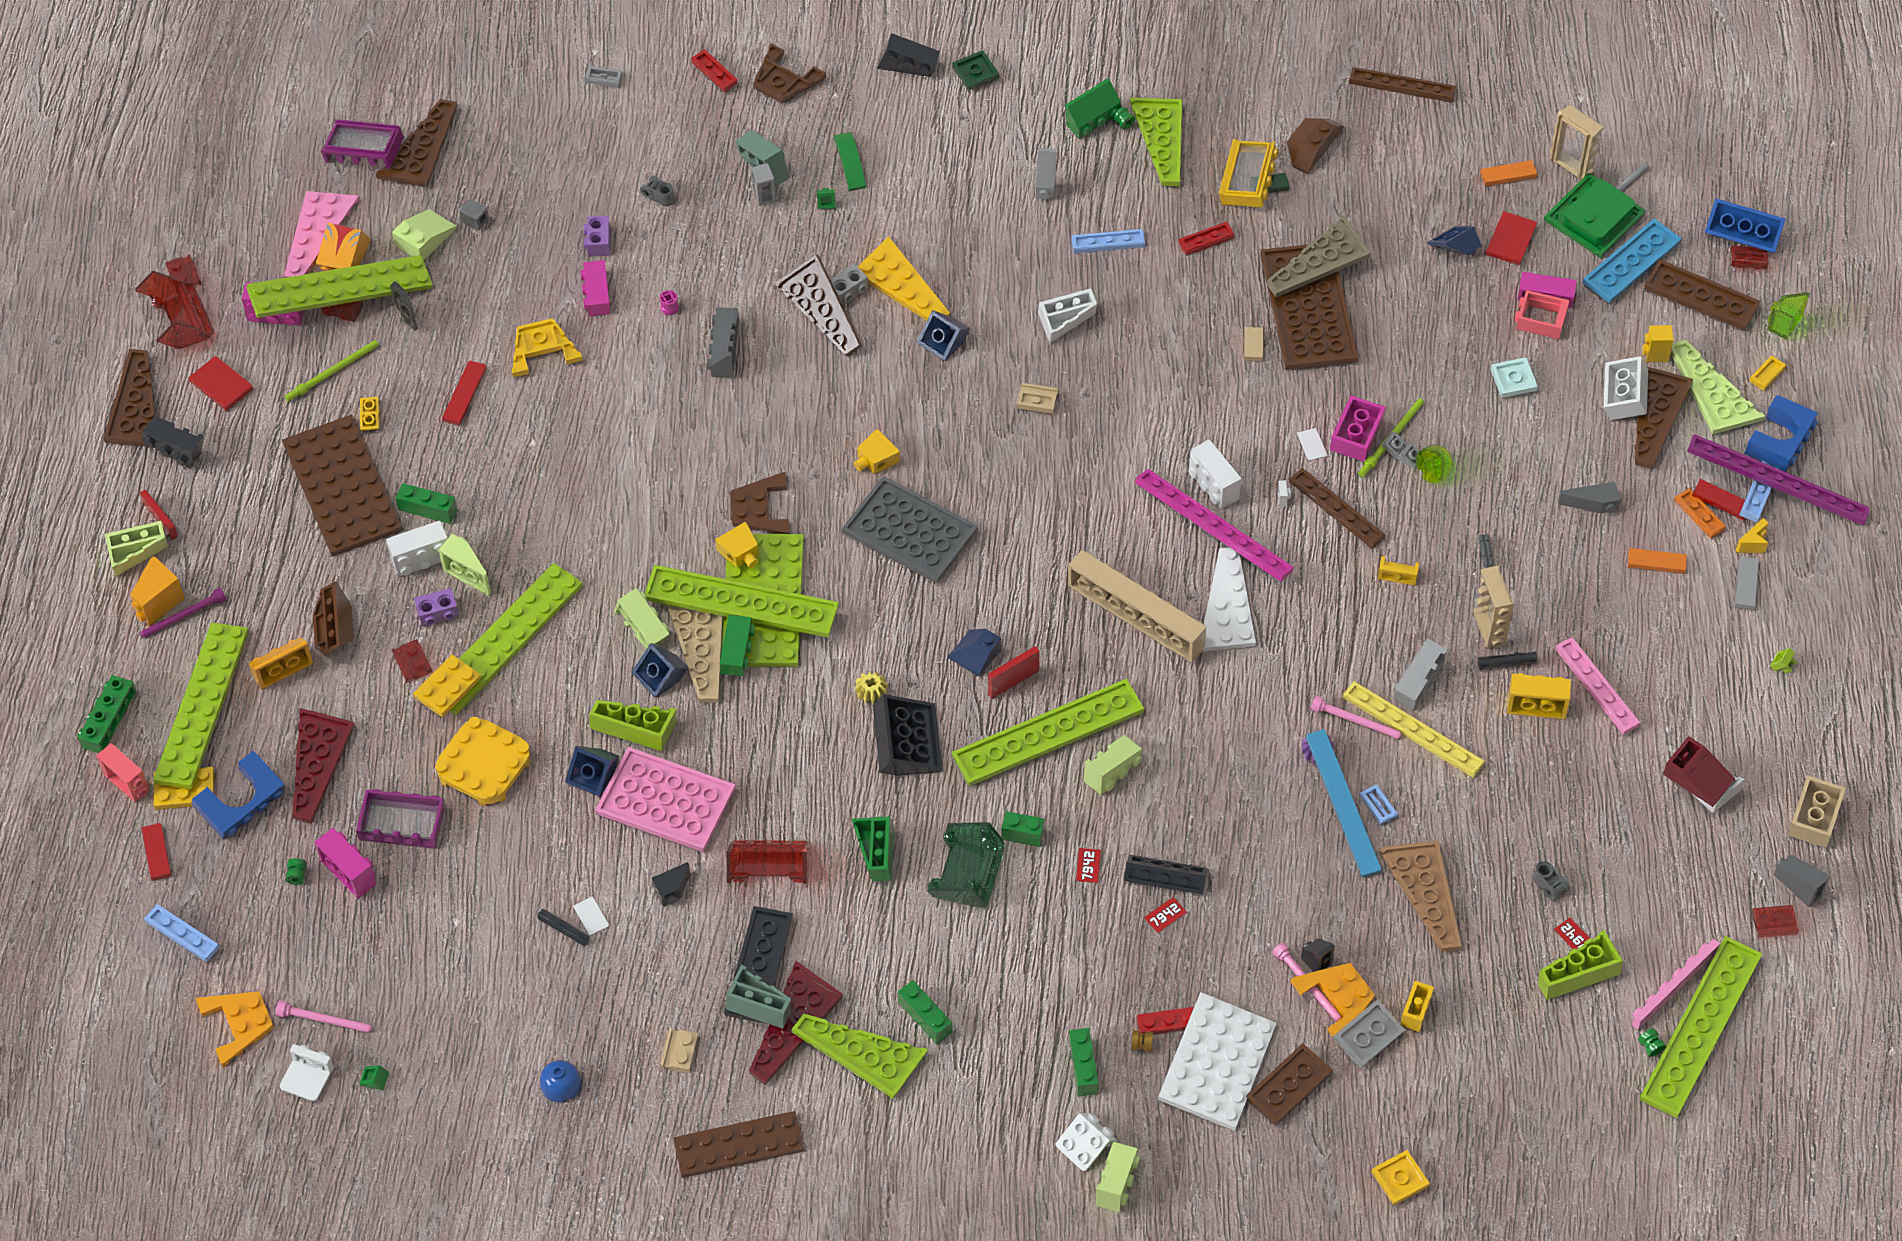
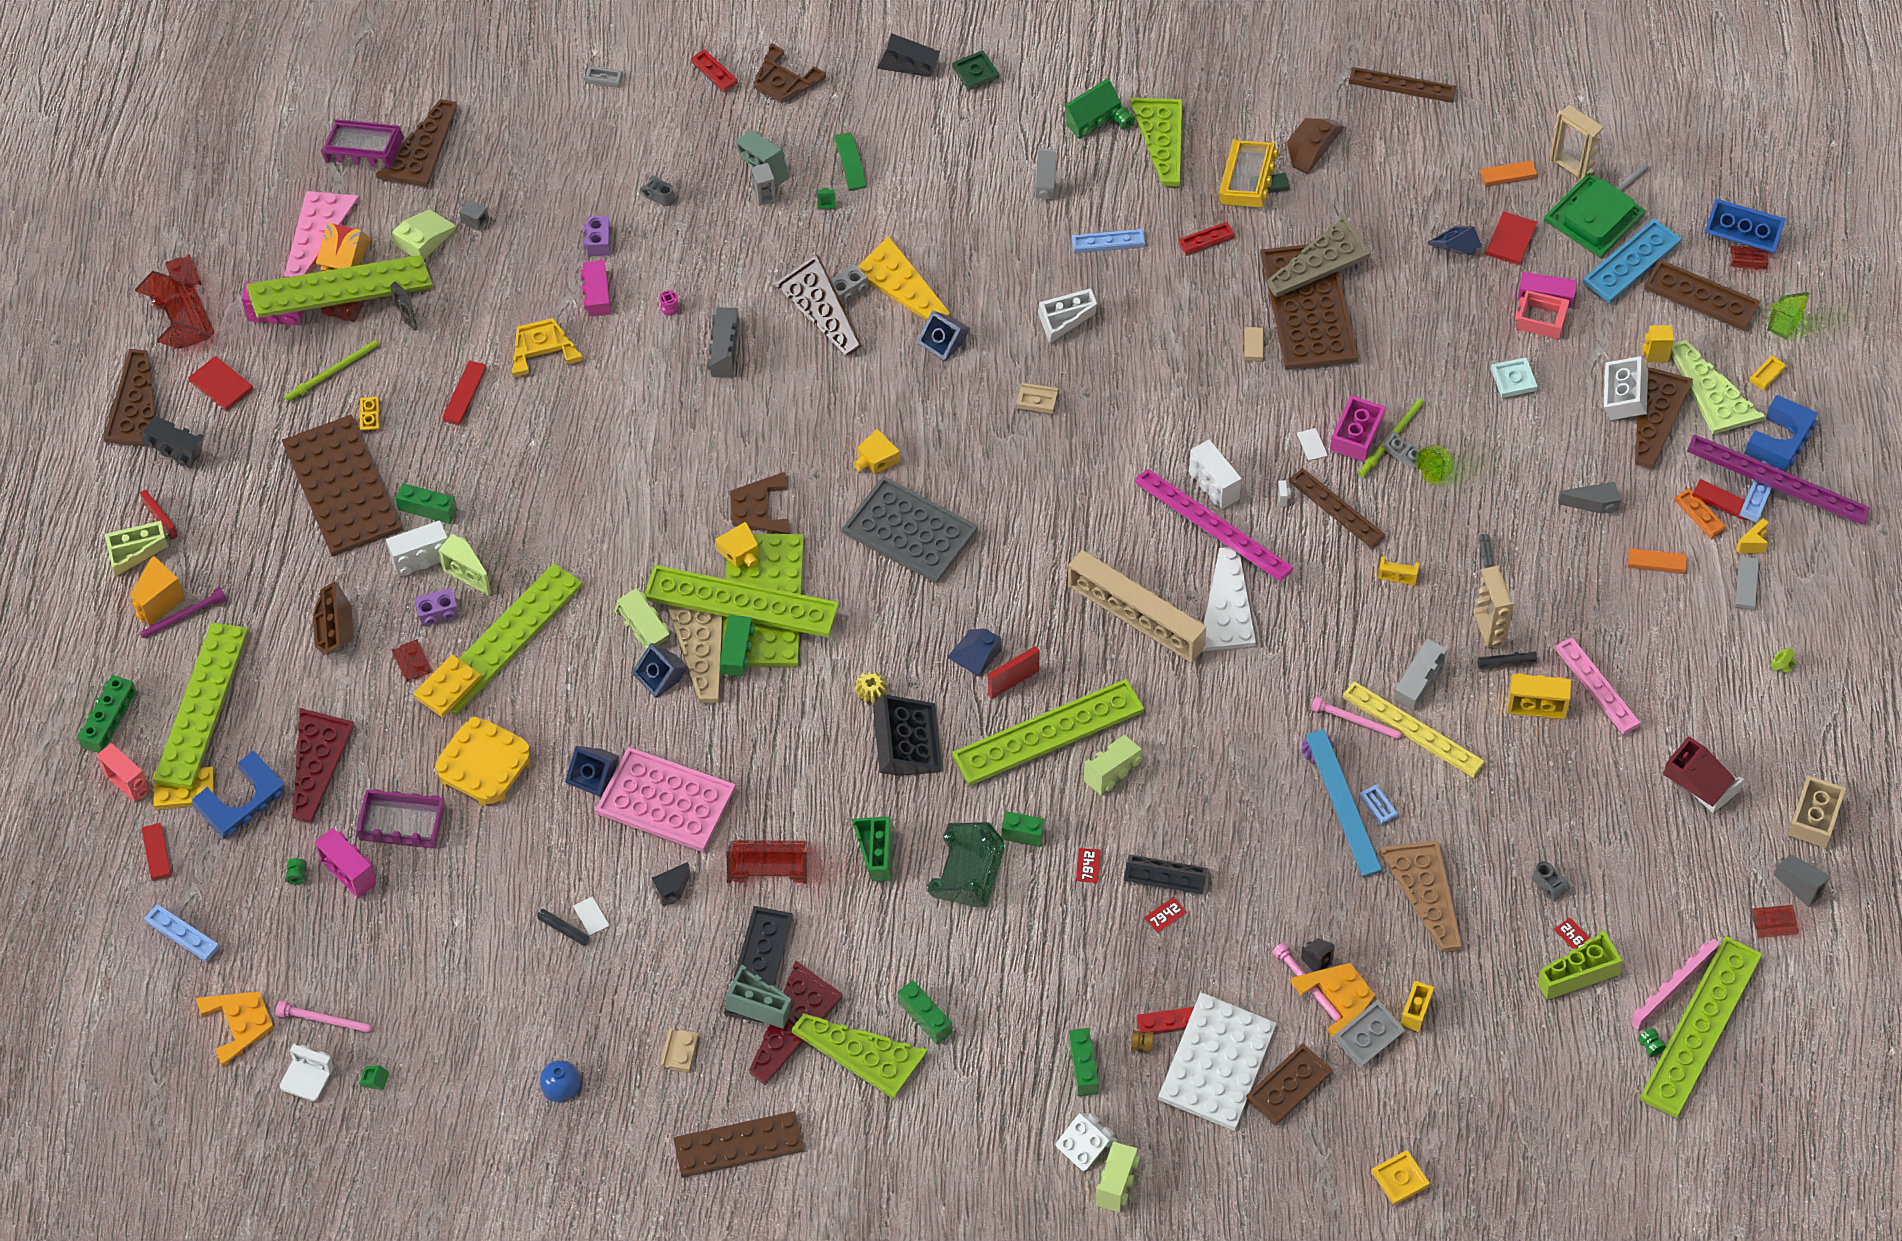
(281, 662): light orange slope -> none
(634, 723): lime wedge -> none

